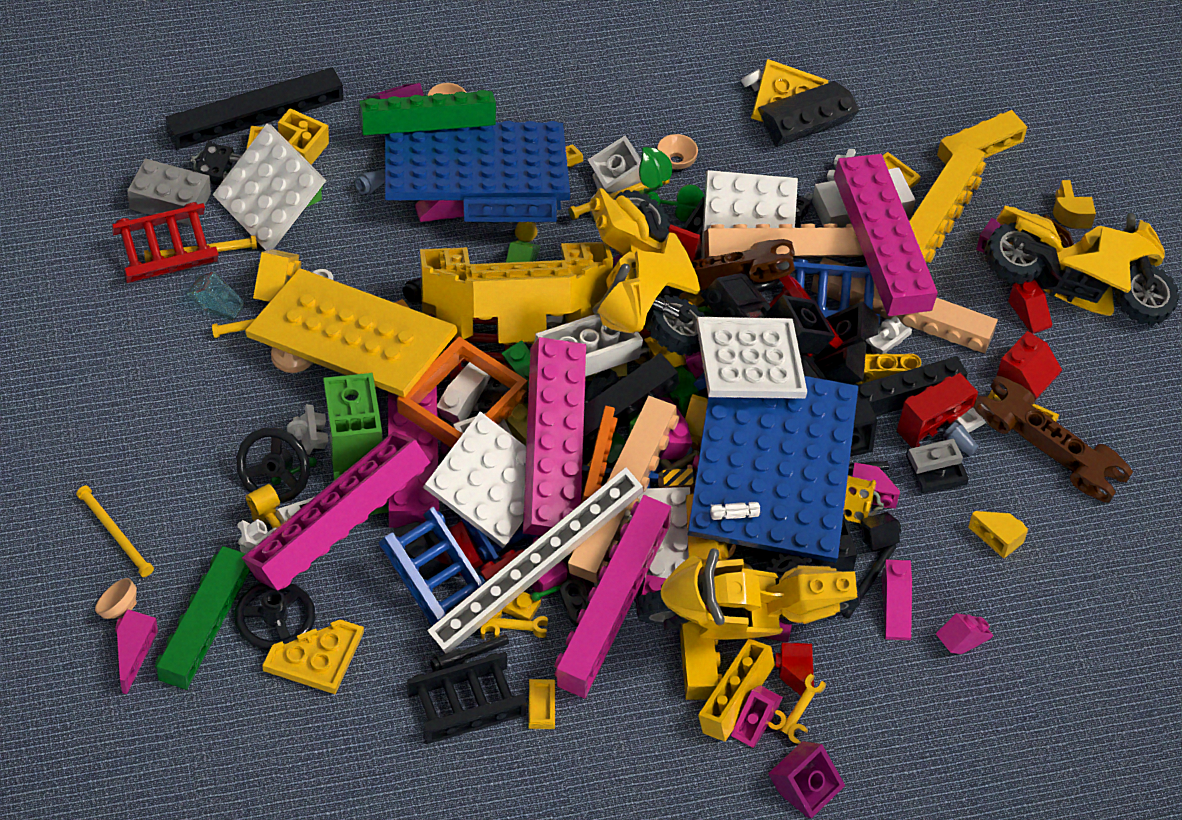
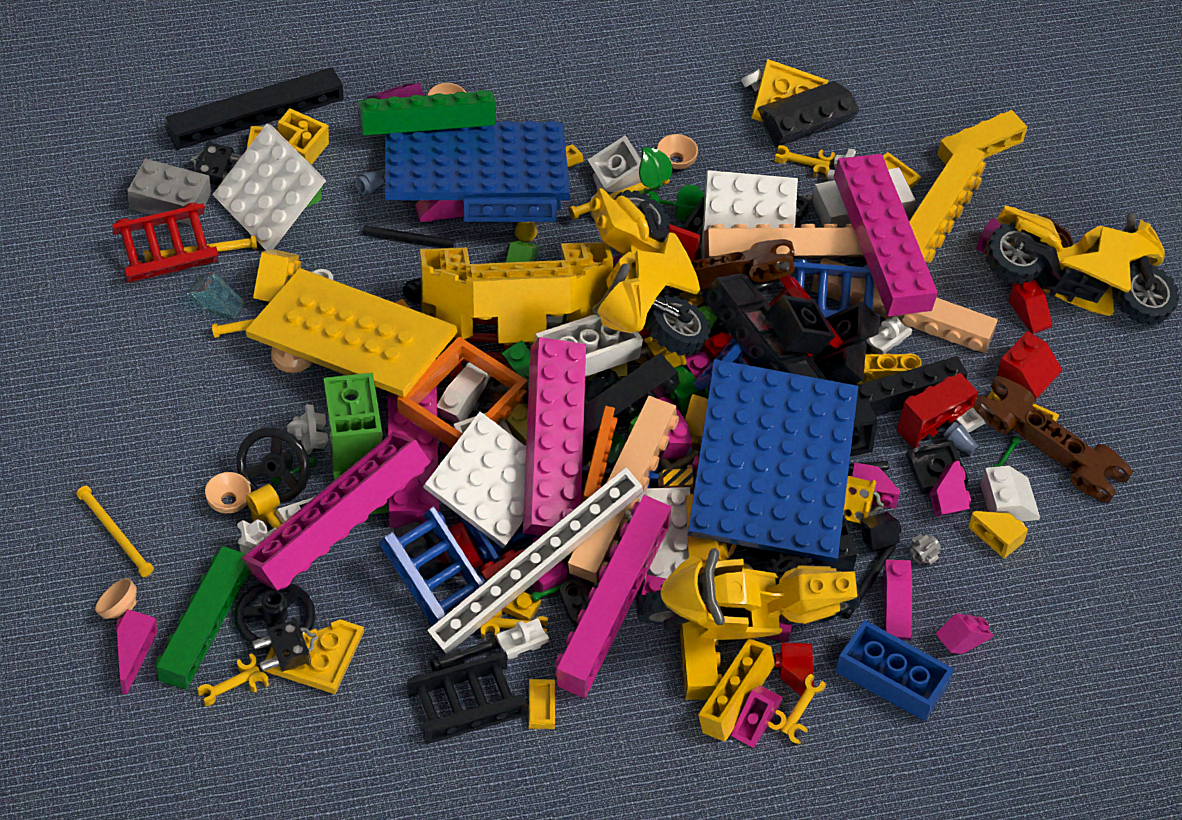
(227, 485): none -> light nougat piece
(247, 673): none -> yellow bar
(287, 645): none -> black piece
(408, 236): none -> black bar
(522, 638): none -> white hips
(735, 510): white axle -> none
(751, 357): white plate -> none
(807, 778): magenta slope -> none
(820, 165): none -> yellow bar
(894, 670): none -> blue brick
(925, 549): none -> light grey gear
(935, 456): light grey plate -> none
(949, 491): none -> dark pink slope
(1009, 492): none -> white slope
(1014, 442): none -> green hinge
(1071, 210): yellow brick -> none

